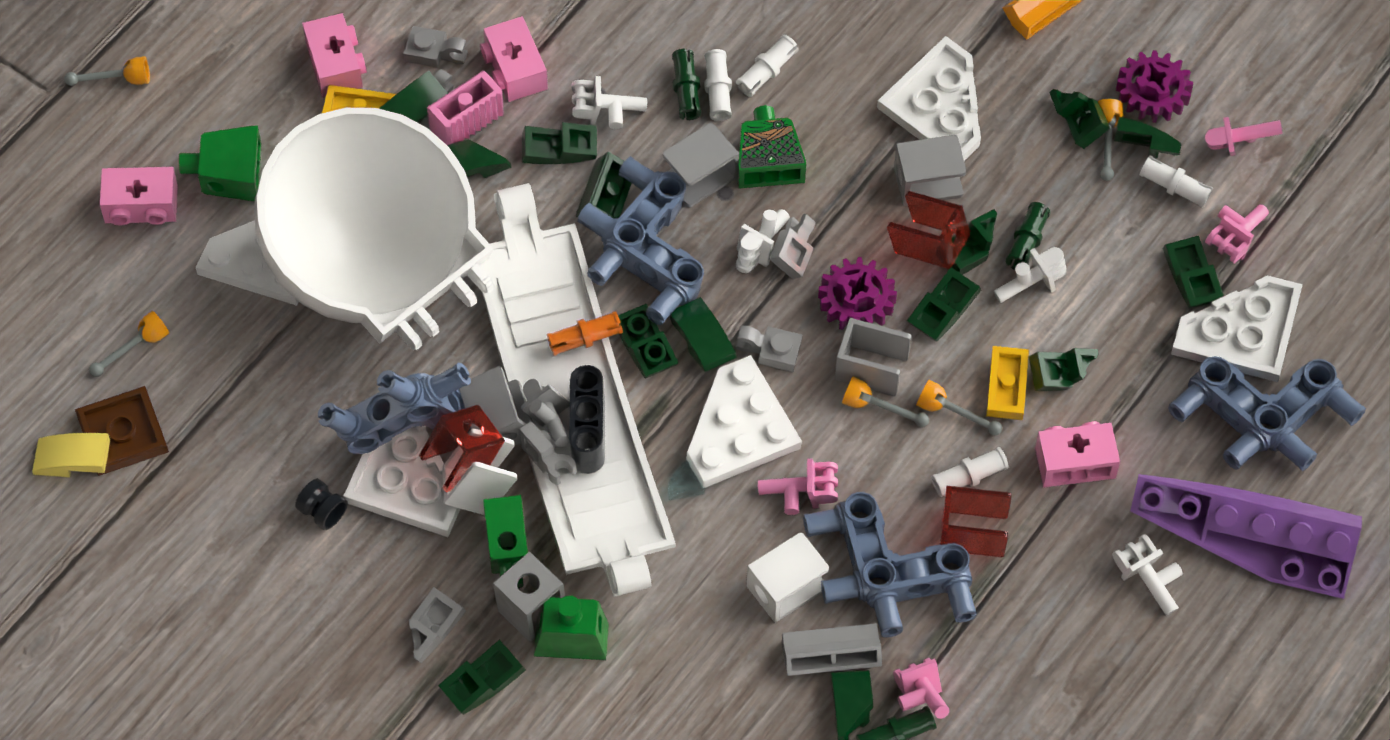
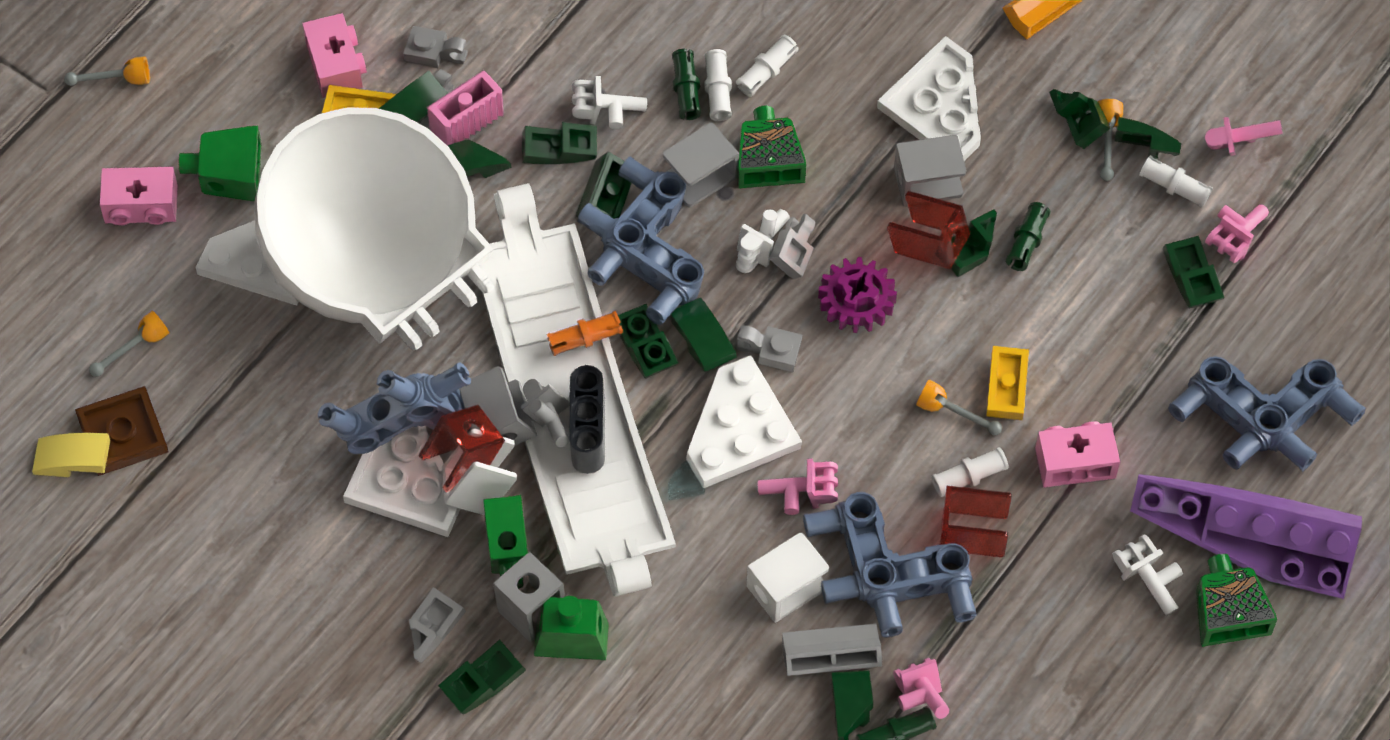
(321, 504): black wheel -> none
(514, 59): bright pink brick -> none
(540, 448): light grey plate -> none
(859, 395): hinge -> none
(875, 340): light grey piece -> none
(944, 305): dark green slope -> none
(1047, 267): white arm -> none
(1060, 370): dark green slope -> none
(1154, 86): magenta gear -> none
(1232, 604): none -> torso
(1243, 328): white plate -> none

